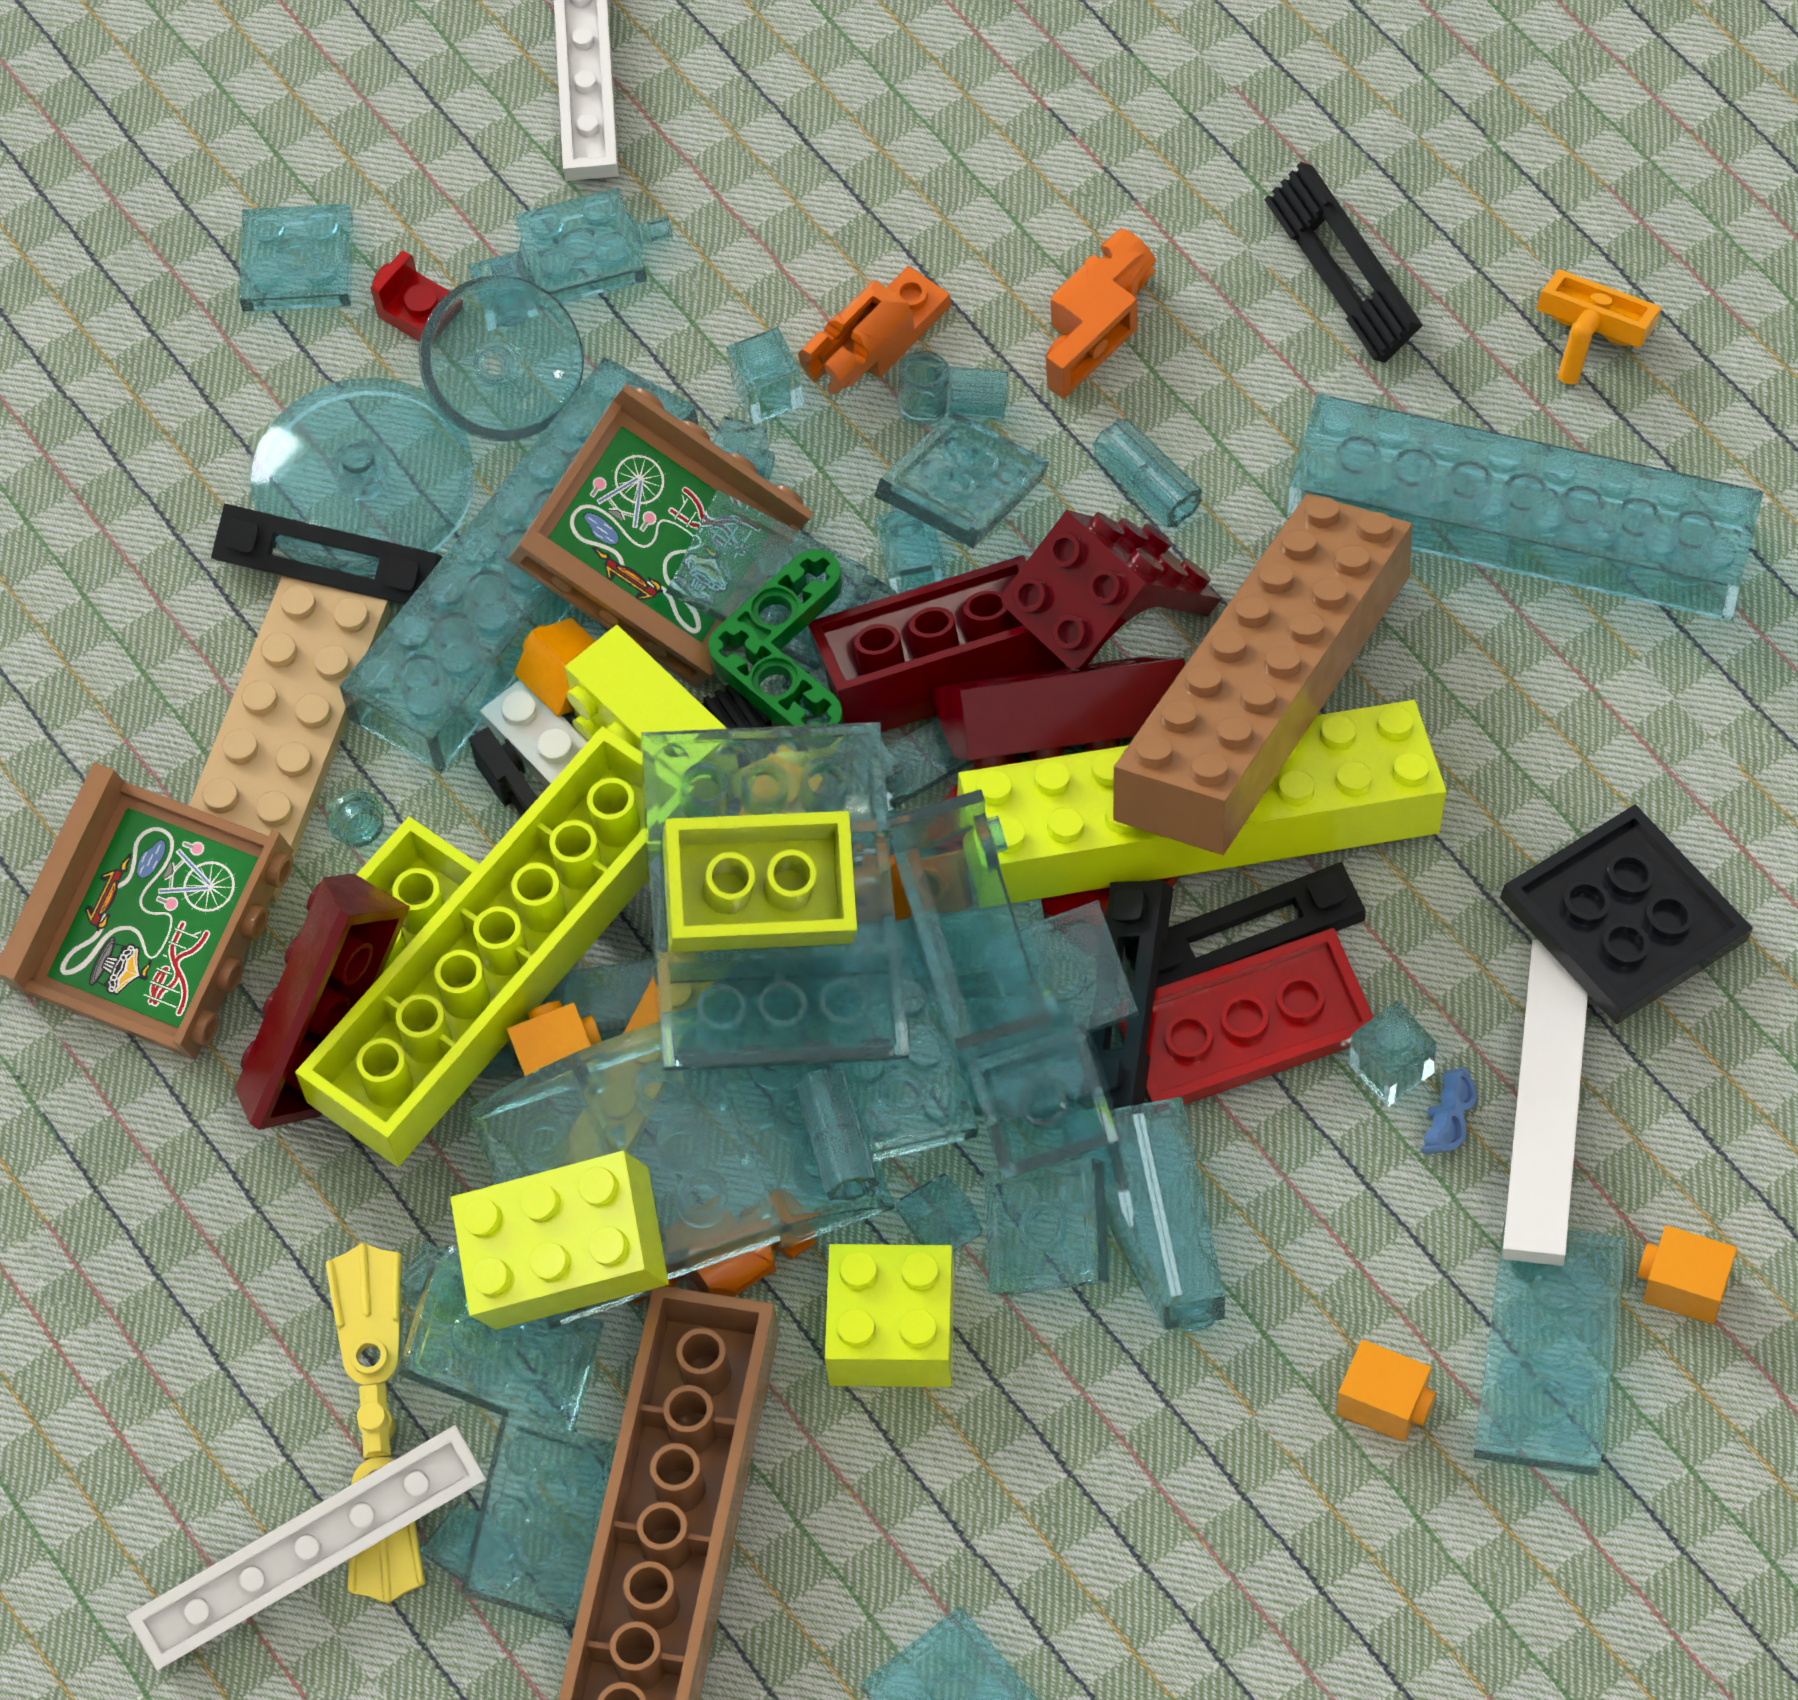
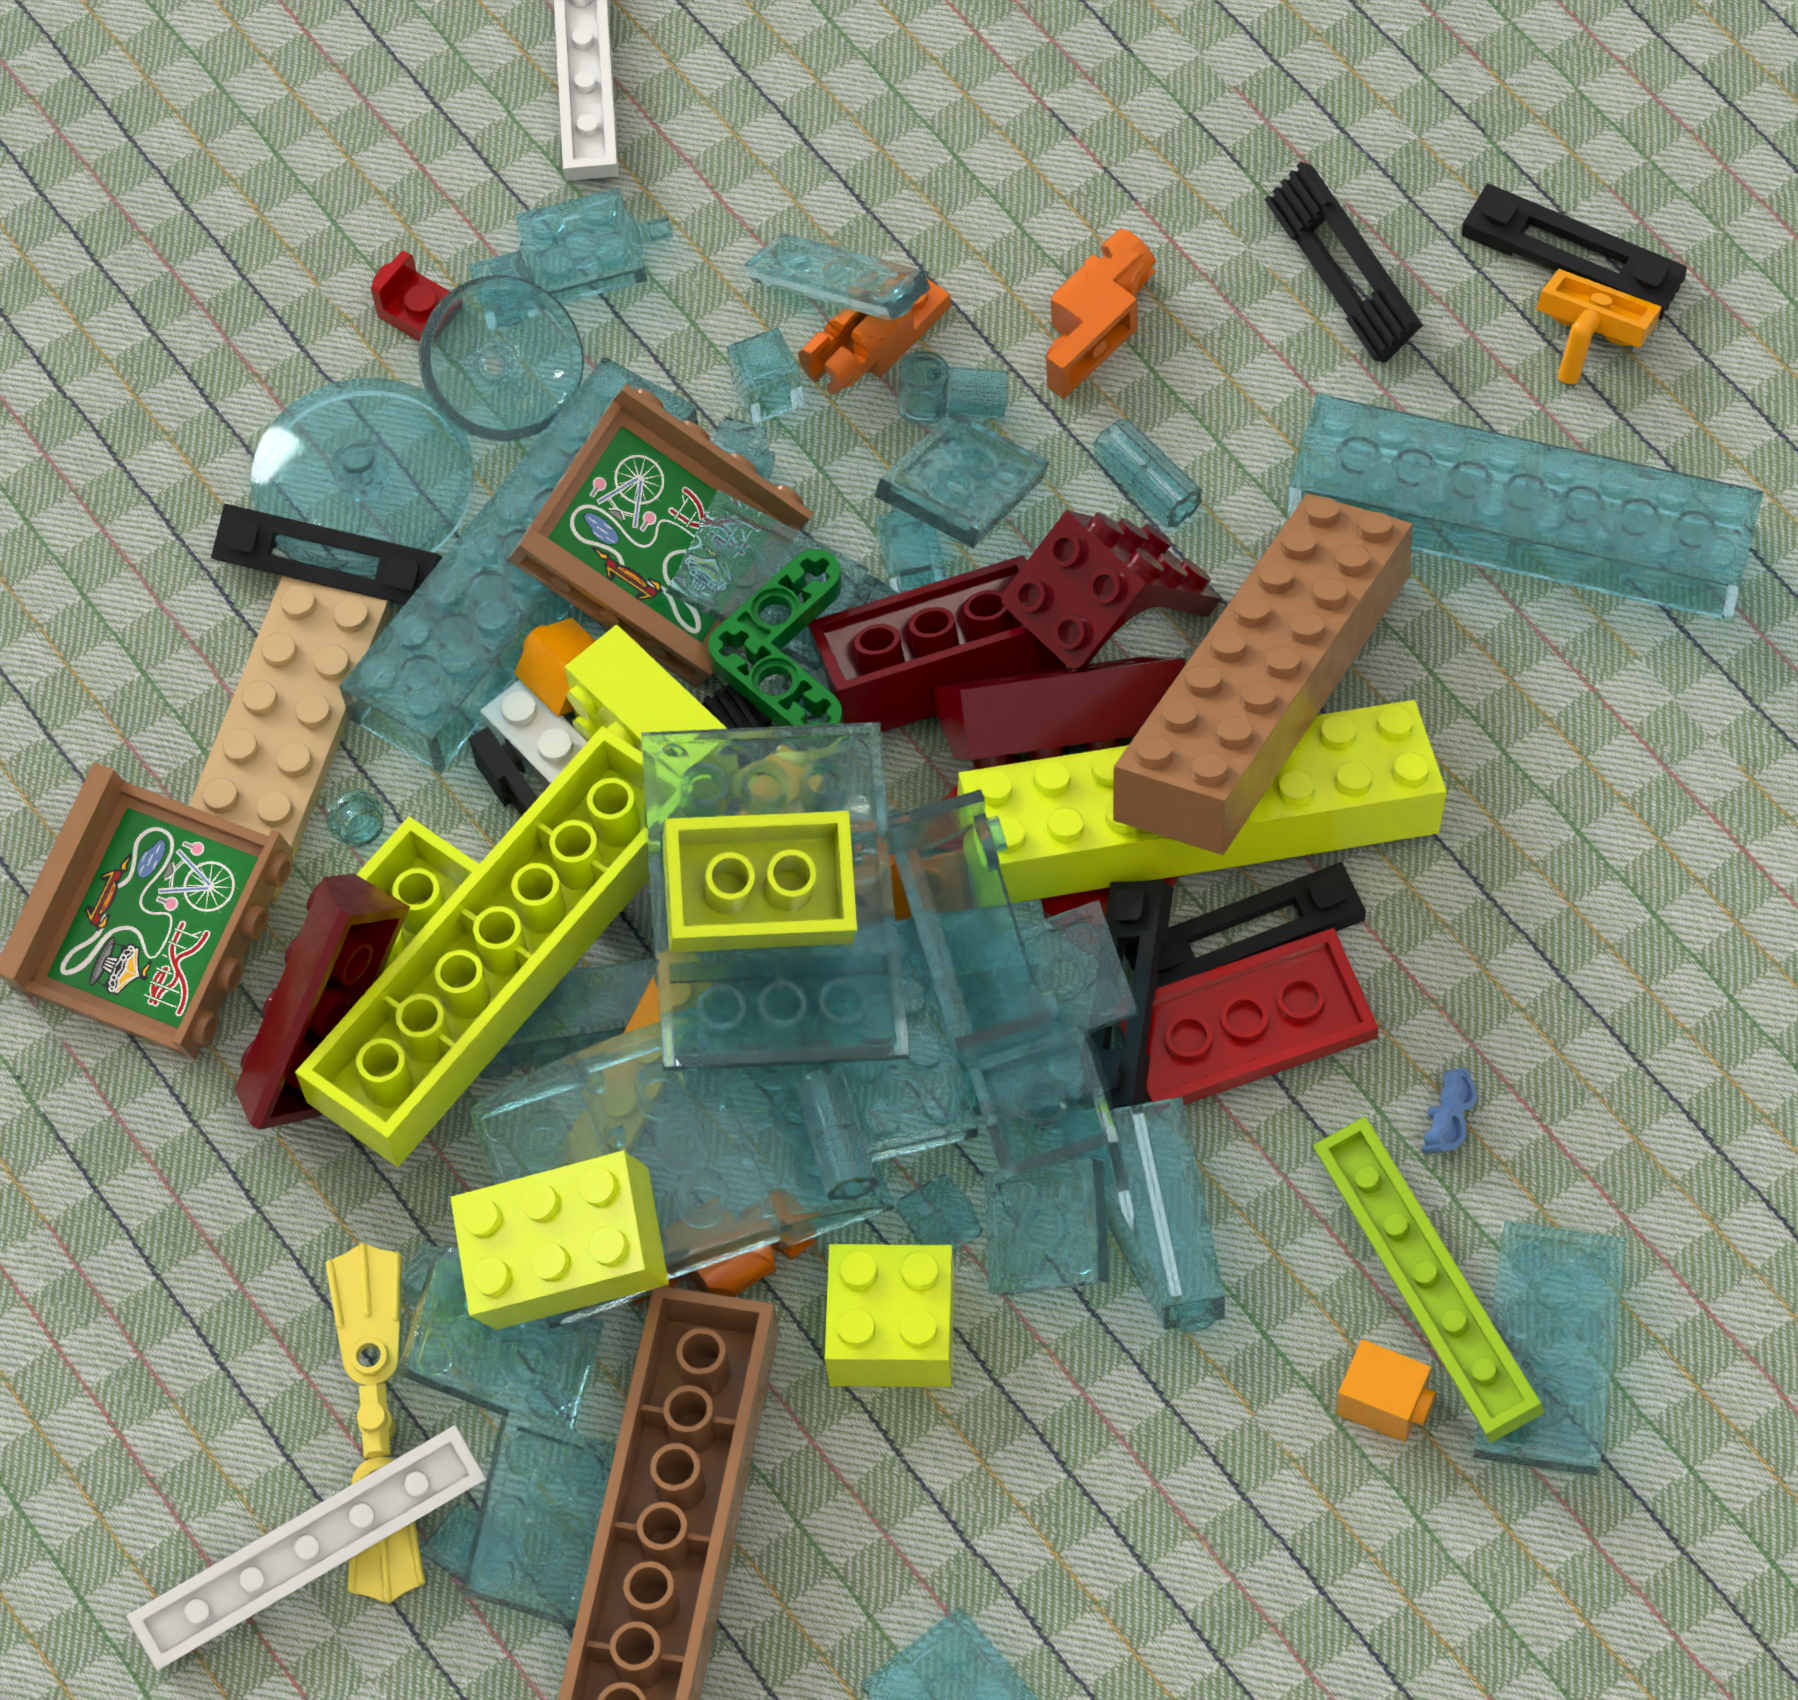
(296, 257): clear light blue plate -> none
(551, 1035): light orange brick -> none
(838, 276): none -> clear light blue plate
(918, 763): clear light blue bracket -> none
(1392, 1053): clear light blue brick -> none
(1428, 1280): none -> lime plate
(1500, 224): none -> black container
(1545, 1113): white tile -> none
(1626, 913): black plate -> none
(1686, 1273): light orange brick -> none

